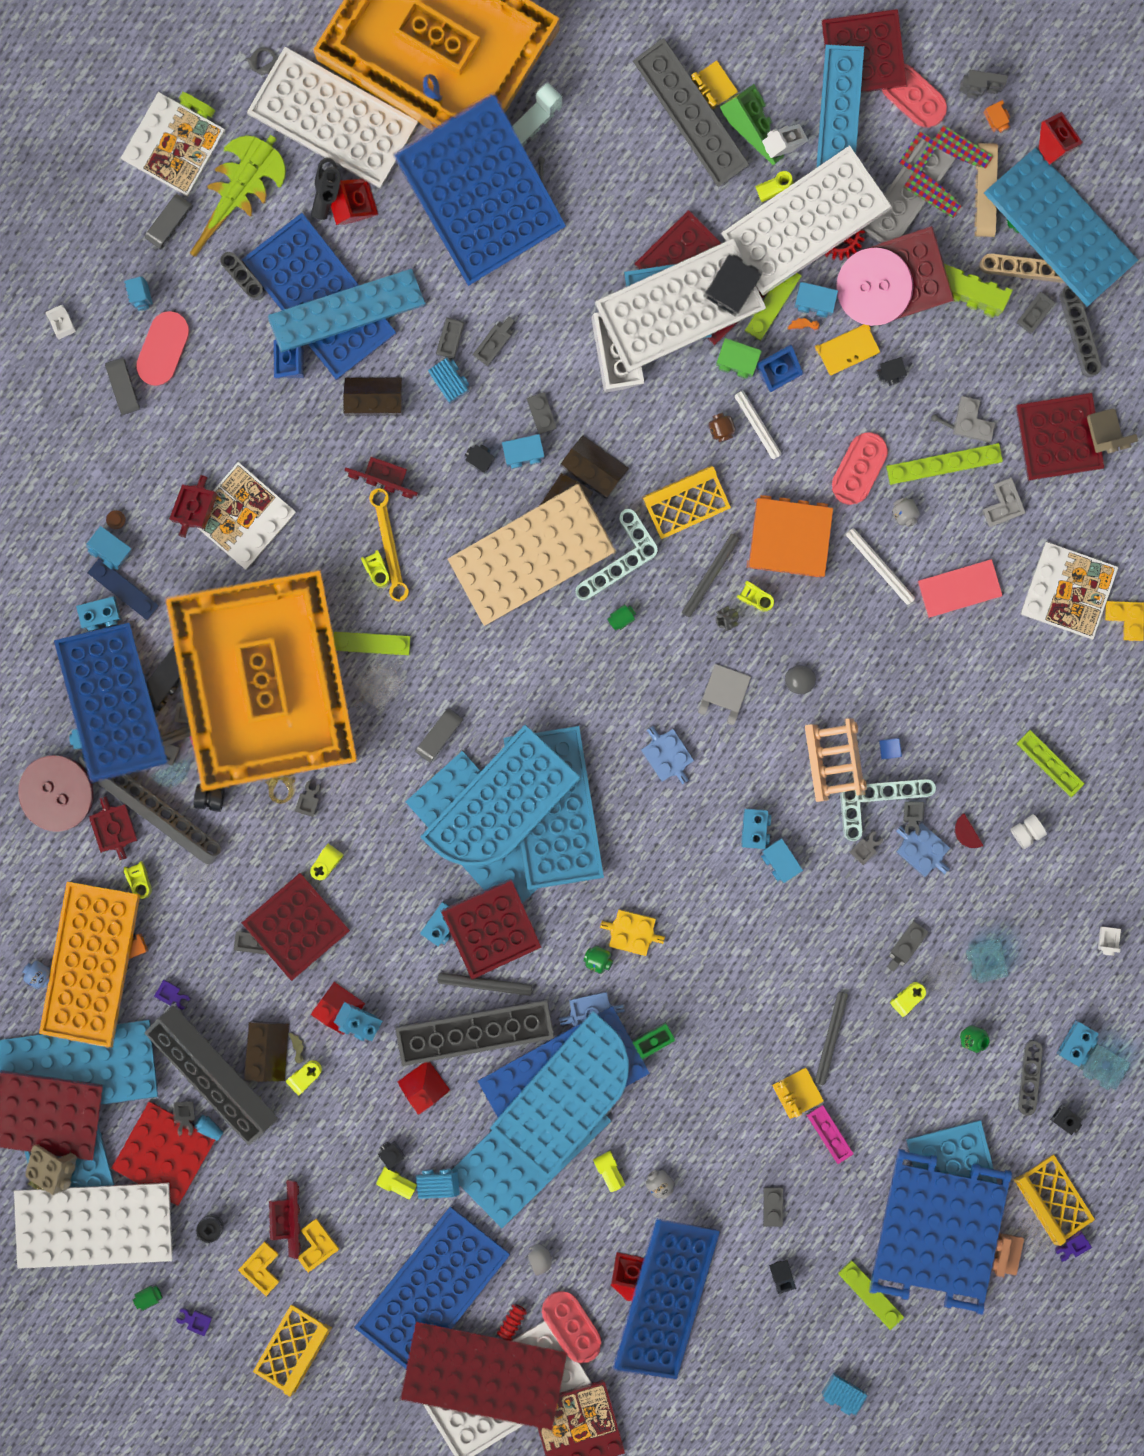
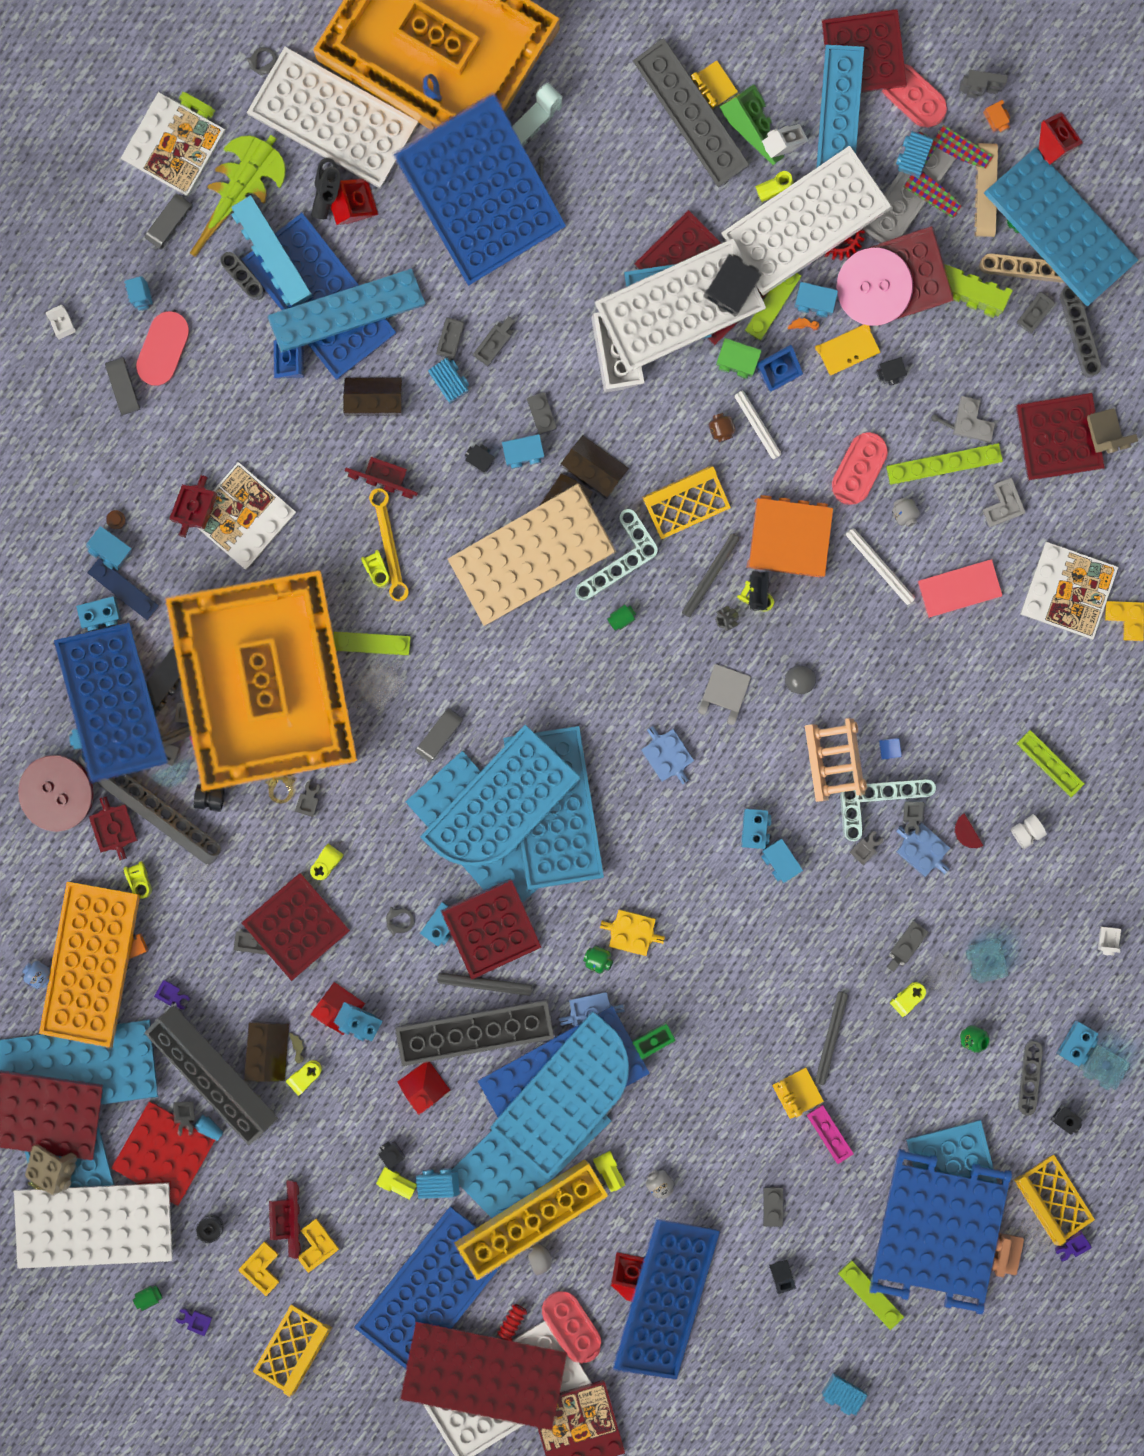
(271, 251): none -> medium azure brick
(395, 912): none -> dark grey piece
(531, 1219): none -> yellow brick
(759, 598): none -> black hinge
(915, 154): none -> dark azure brick

